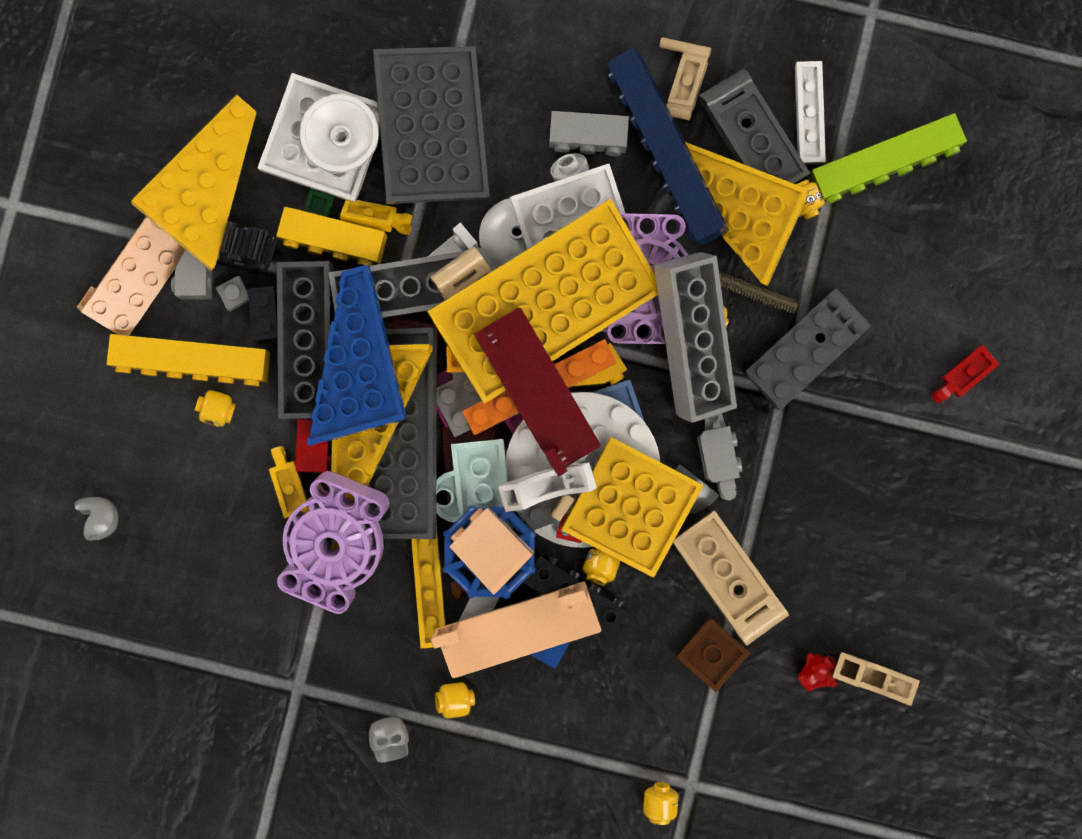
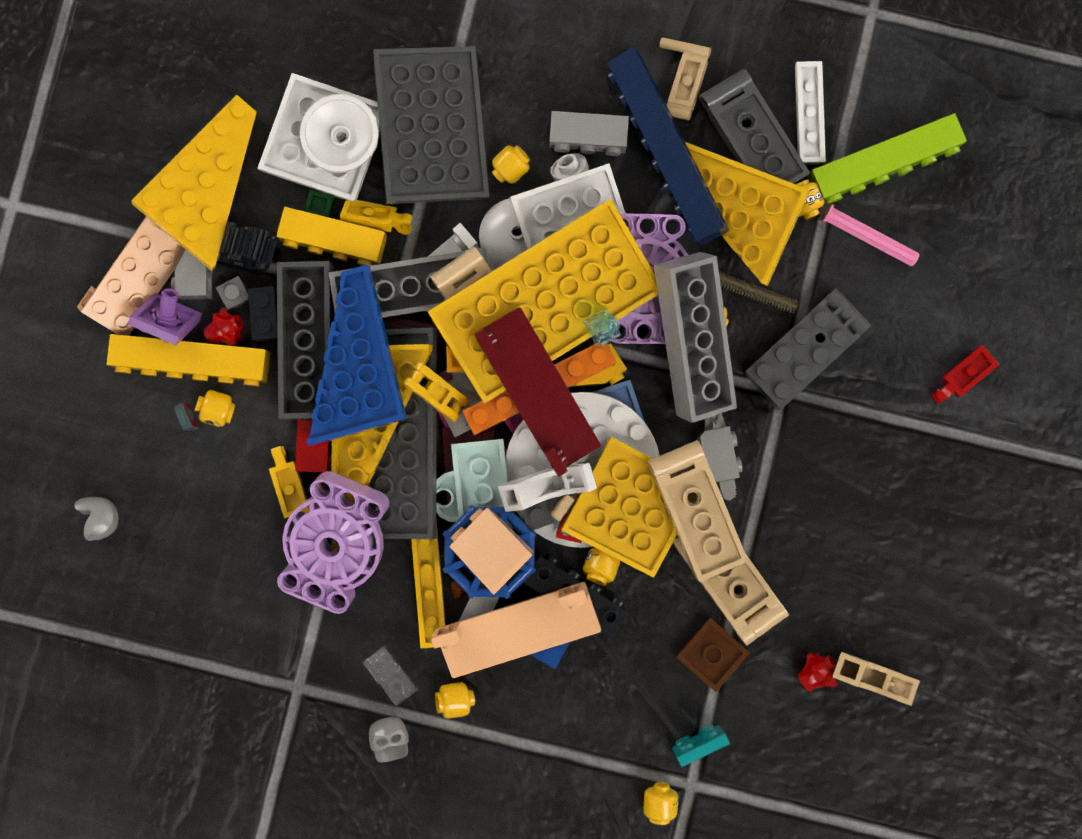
(165, 317): none -> medium lavender plate
(186, 417): none -> clear light blue tile
(224, 328): none -> red rock
(390, 676): none -> clear slope
(436, 392): none -> yellow plate
(510, 164): none -> yellow head
(603, 327): none -> clear light blue brick
(691, 749): none -> teal plate
(704, 522): none -> tan hinge
(870, 236): none -> bright pink axle

